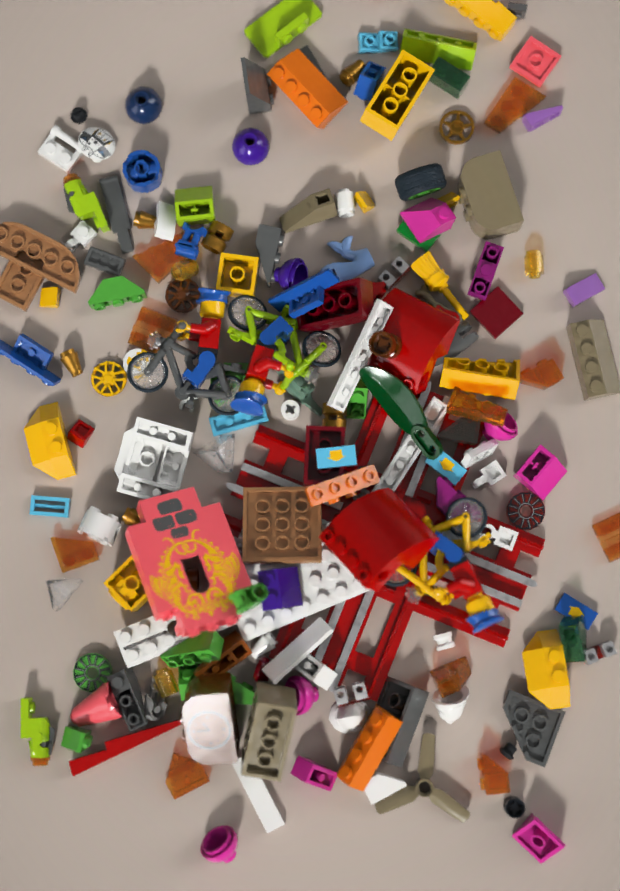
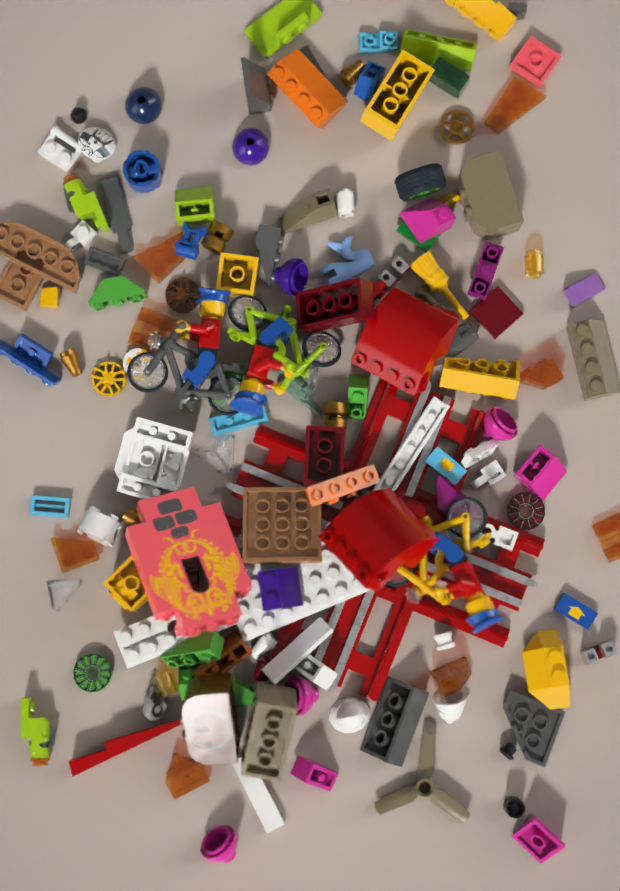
(49, 442): yellow wedge -> none
(76, 738): bright green slope -> none
(80, 433): red slope -> none
(97, 707): coral cone -> none
(129, 698): dark grey slope -> none
(144, 220): pearl gold cone -> none
(166, 221): white slope -> none
(184, 269): clear yellow brick -> none
(248, 597): bright green piece -> none
(292, 413): white wheel -> none
(306, 294): blue bracket -> none
(336, 457): medium azure tile -> none
(344, 700): flat silver piece -> none
(359, 356): white tile -> none
(364, 201): yellow slope -> none
(369, 748): orange slope -> none
(382, 786): white slope -> none
(385, 344): reddish brown wheel -> none
(402, 408): dark green plant -> none
(461, 431): clear smoke slope -> none
(472, 408): clear orange wing -> none
(494, 779): clear orange slope -> none
(538, 118): medium lavender slope -> none
(573, 638): clear green slope -> none

